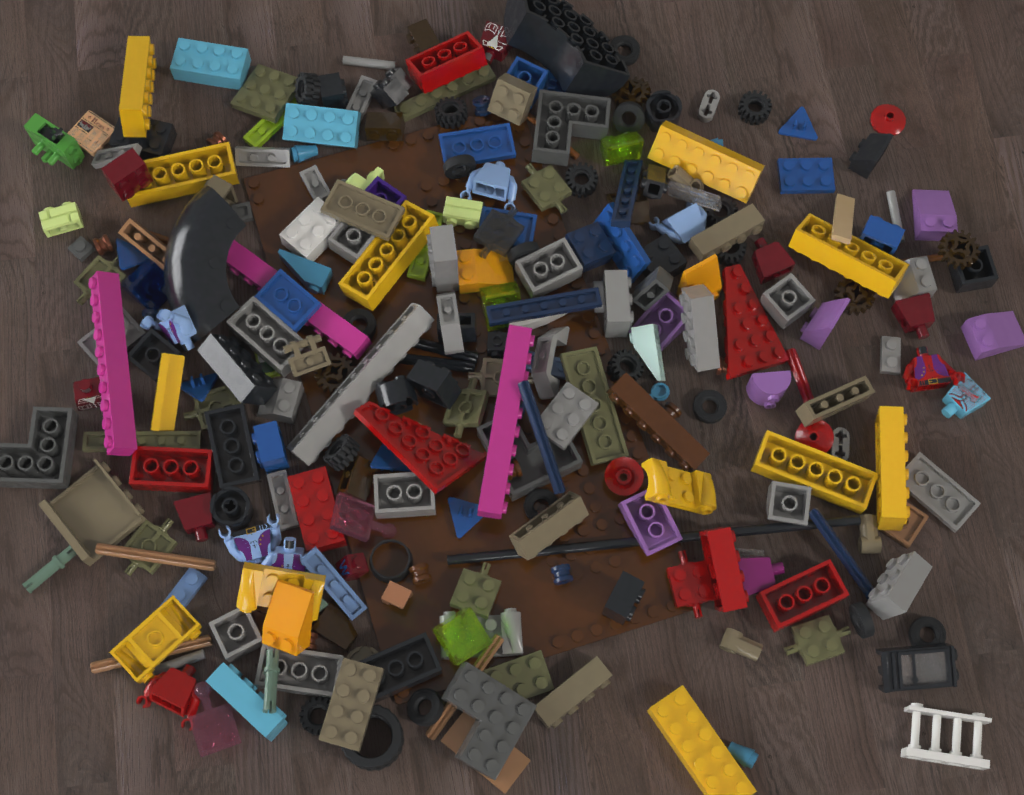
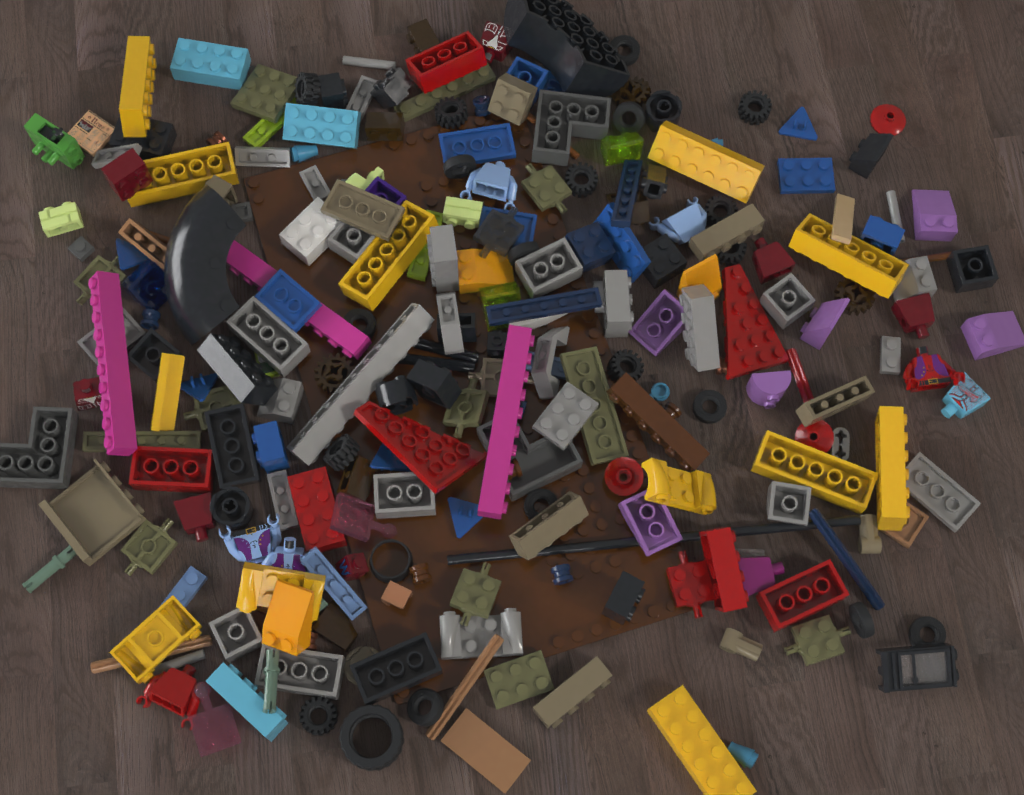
(103, 244): copper wheel -> none
(155, 557): medium nougat axle -> none
(175, 325): light blue torso -> none
(308, 361): dark tan plate -> none
(311, 274): dark azure slope -> none
(351, 704): dark tan plate -> none
(462, 636): clear neon green brick -> none
(498, 718): dark grey brick -> none
(541, 437): dark blue axle -> none
(647, 344): light aqua slope -> none
(652, 288): dark grey brick -> none
(680, 176): dark tan piece -> none
(694, 195): clear tile -> none
(711, 106): light grey beam -> none
(898, 585): light grey brick -> none
(934, 753): white fence -> none
(958, 249): dark brown gear -> none

